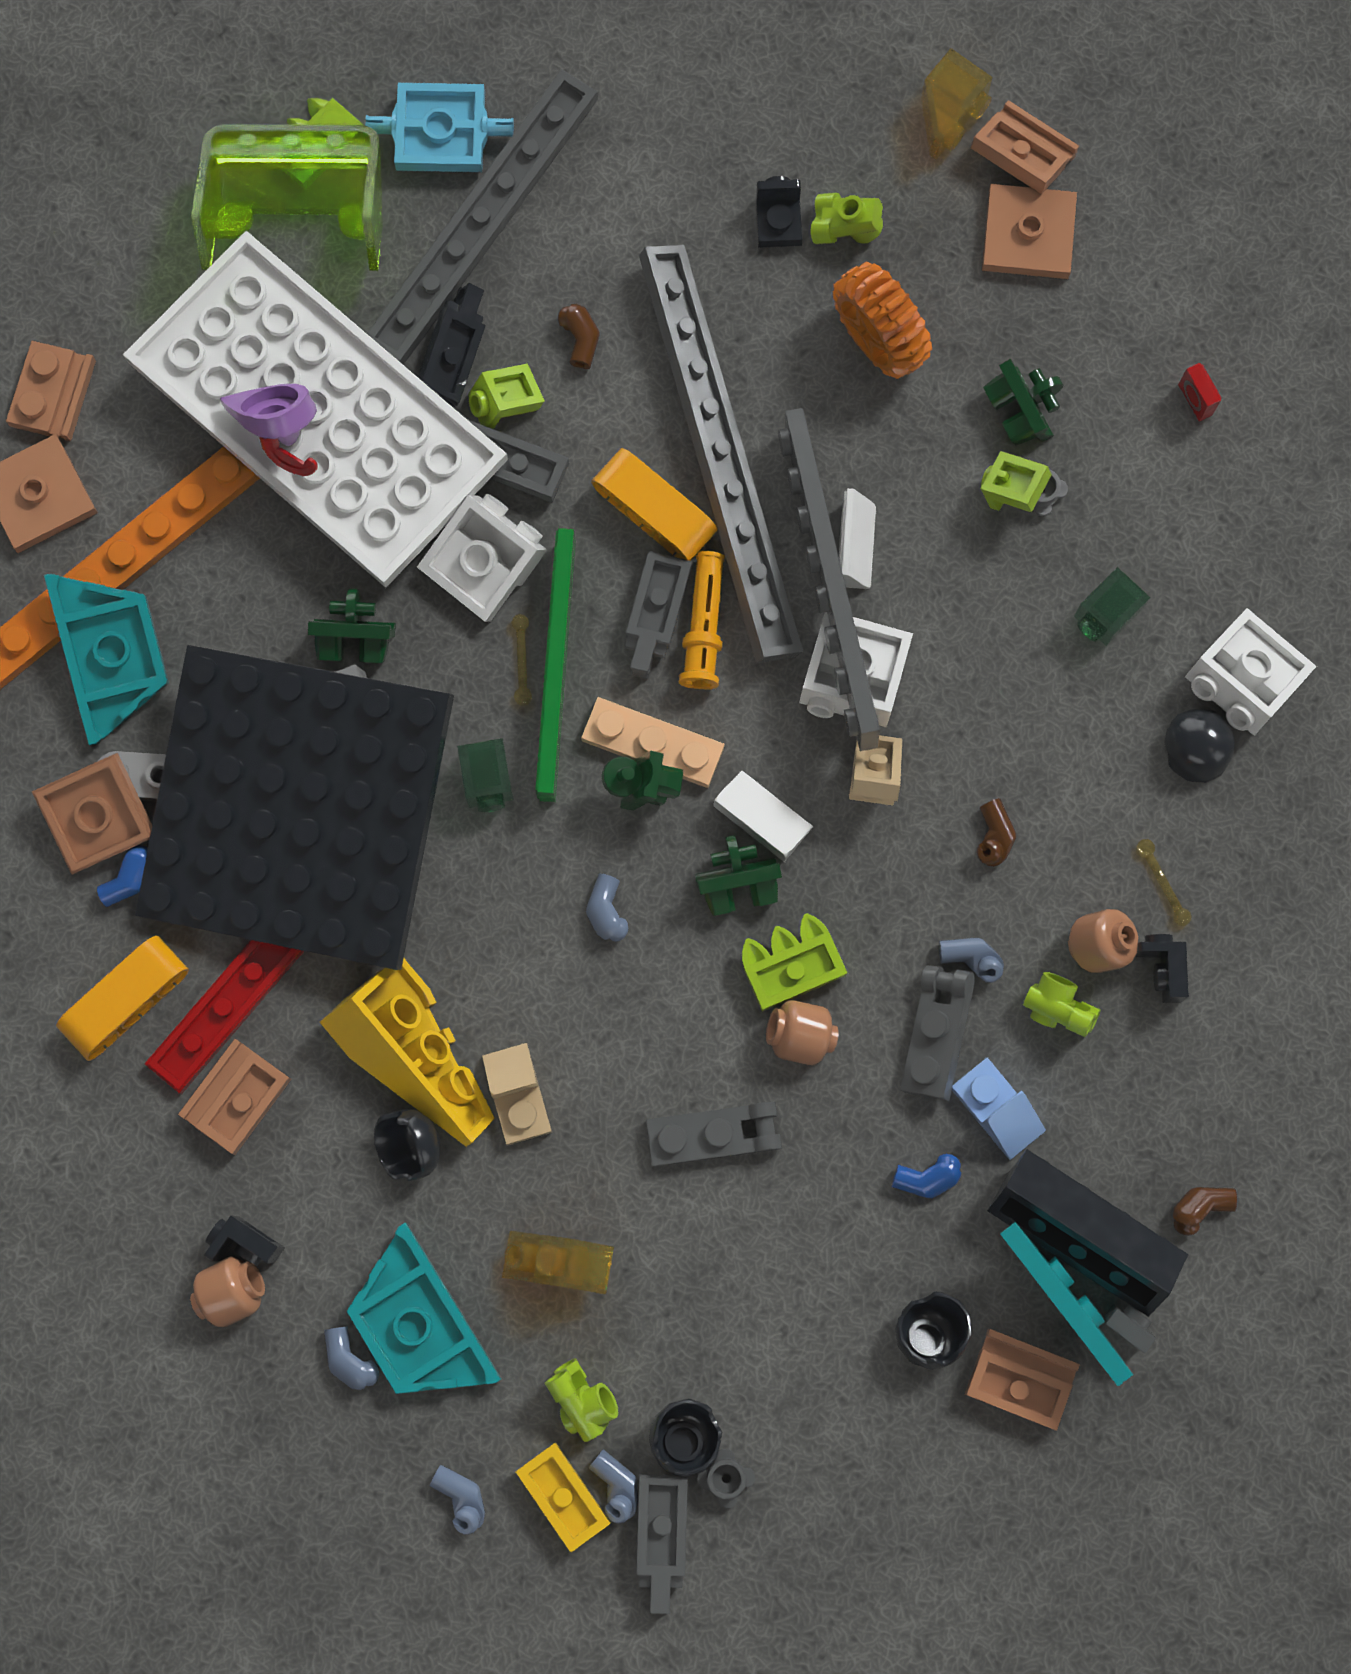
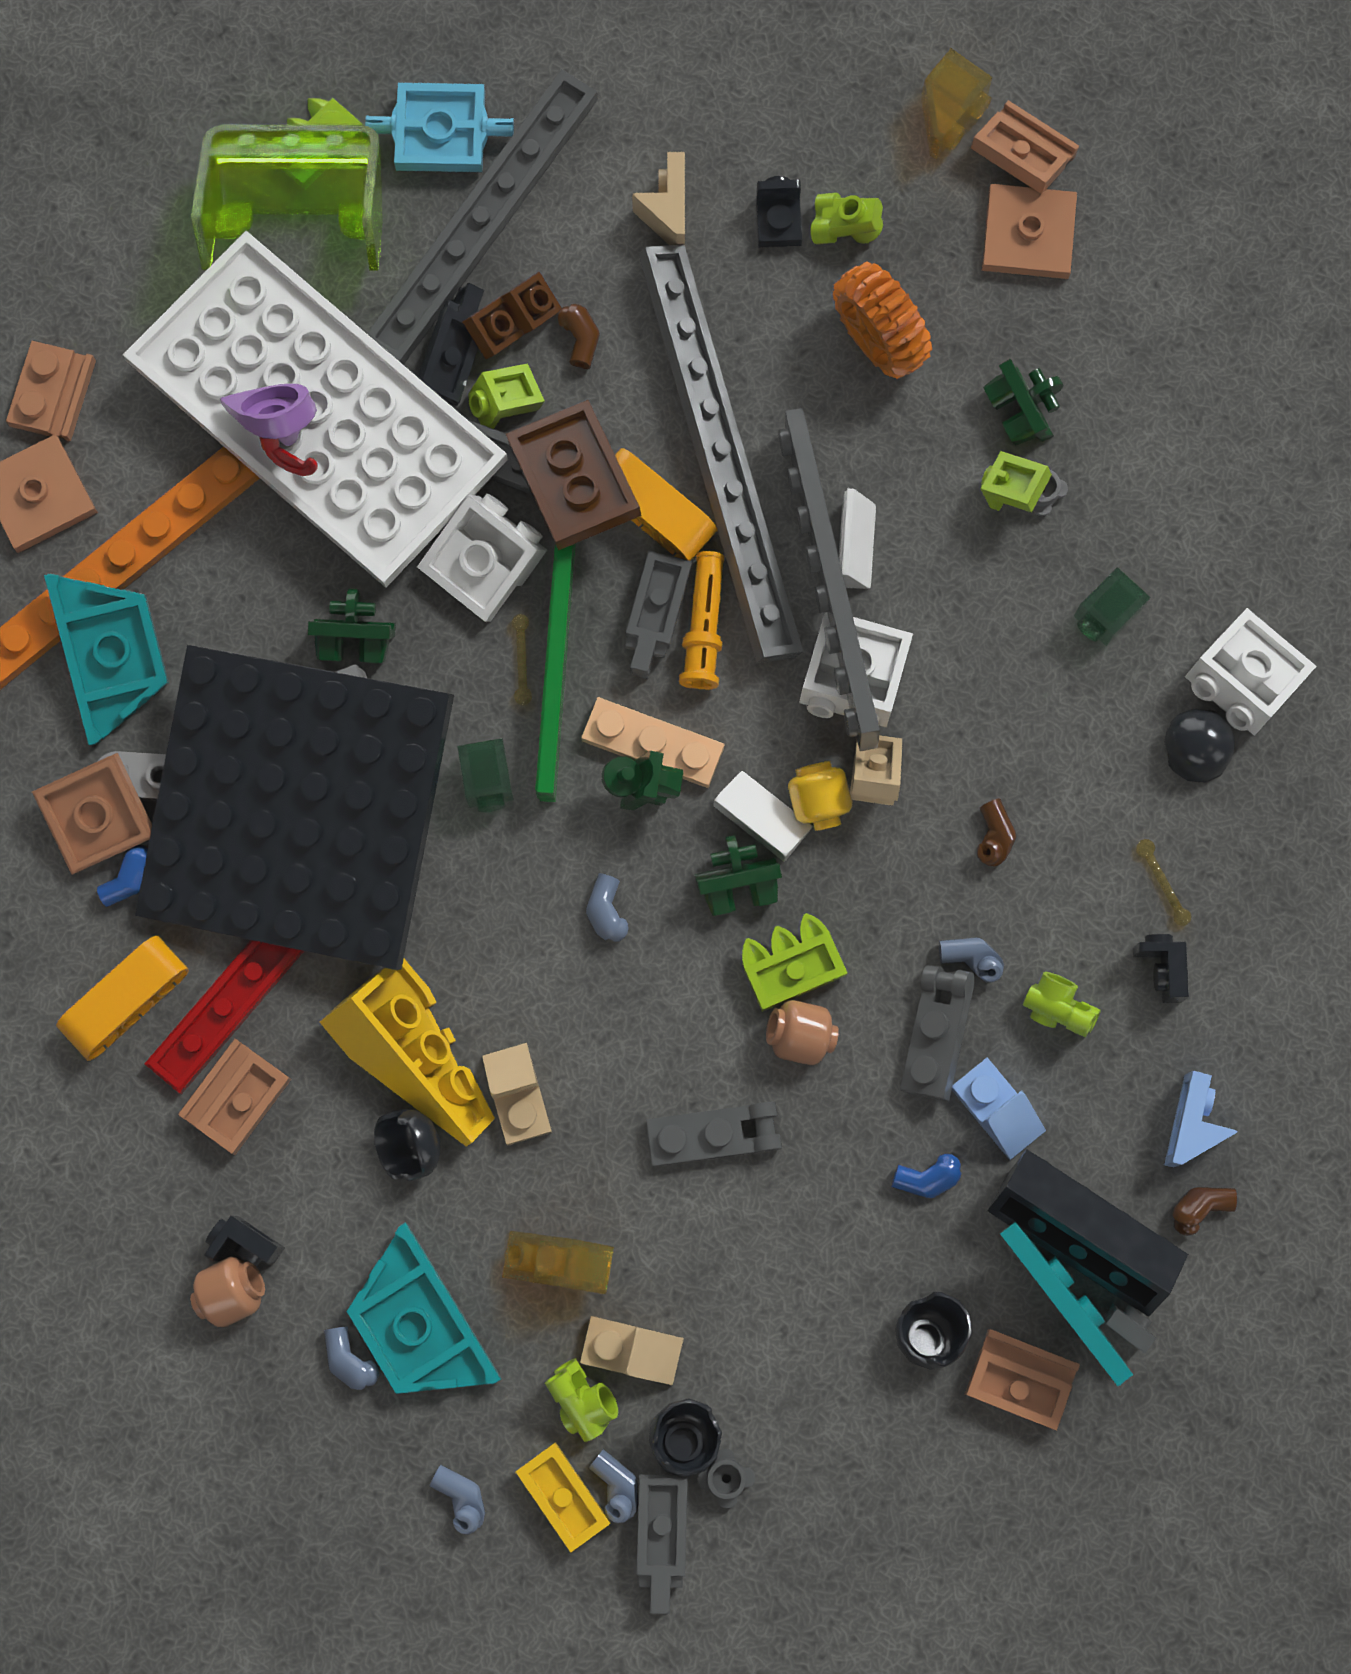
(512, 315): none -> reddish brown slope
(573, 475): none -> reddish brown plate
(631, 1350): none -> tan slope
(666, 210): none -> tan slope
(820, 795): none -> yellow head
(1103, 941): nougat head -> none
(1189, 1133): none -> light blue slope
(1200, 391): red tile -> none

